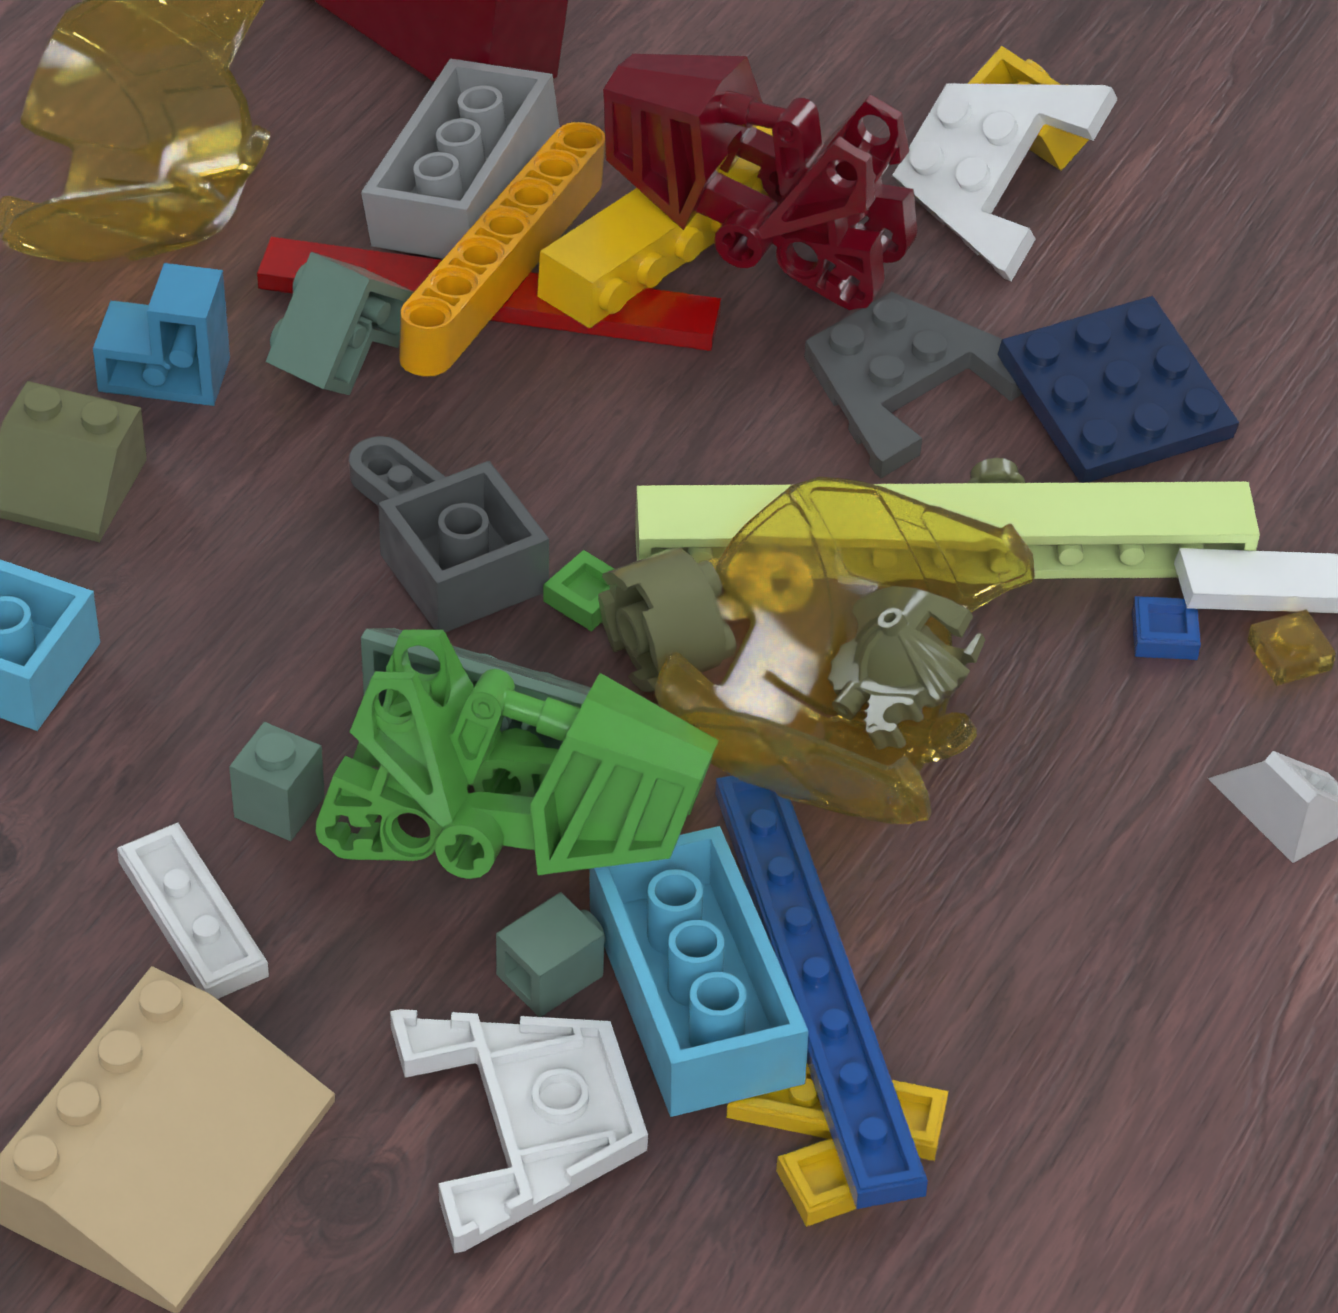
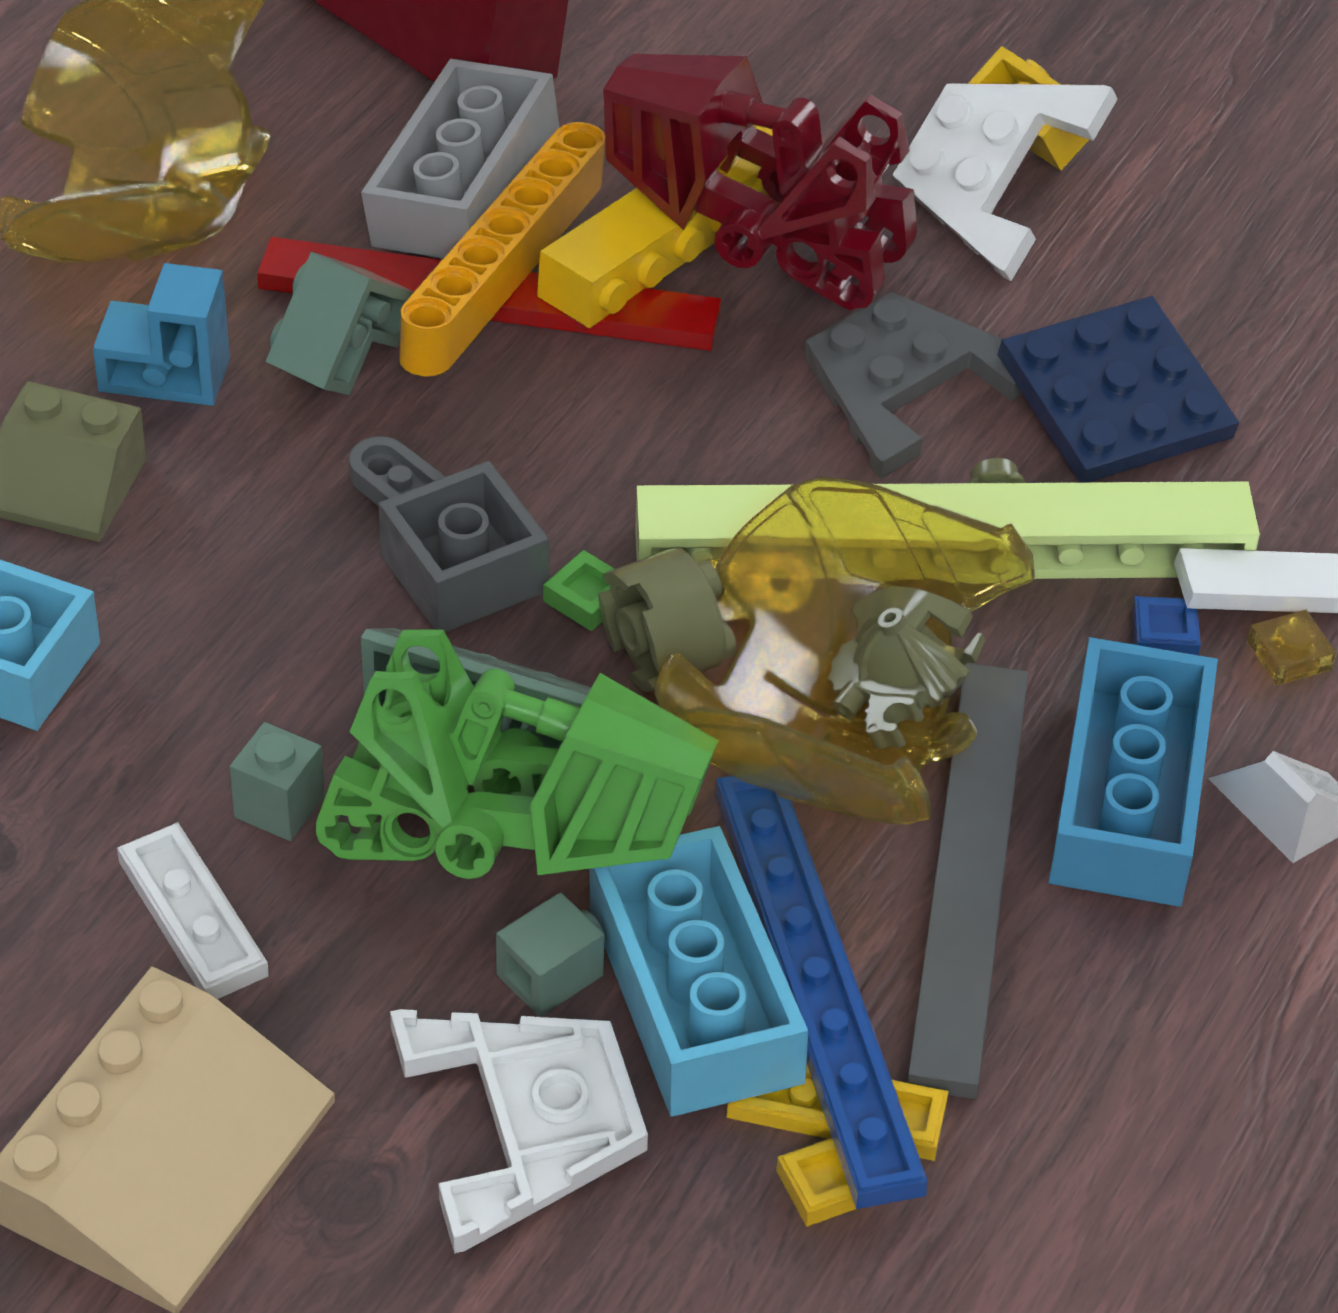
(969, 886): none -> dark grey tile
(1134, 772): none -> dark azure brick

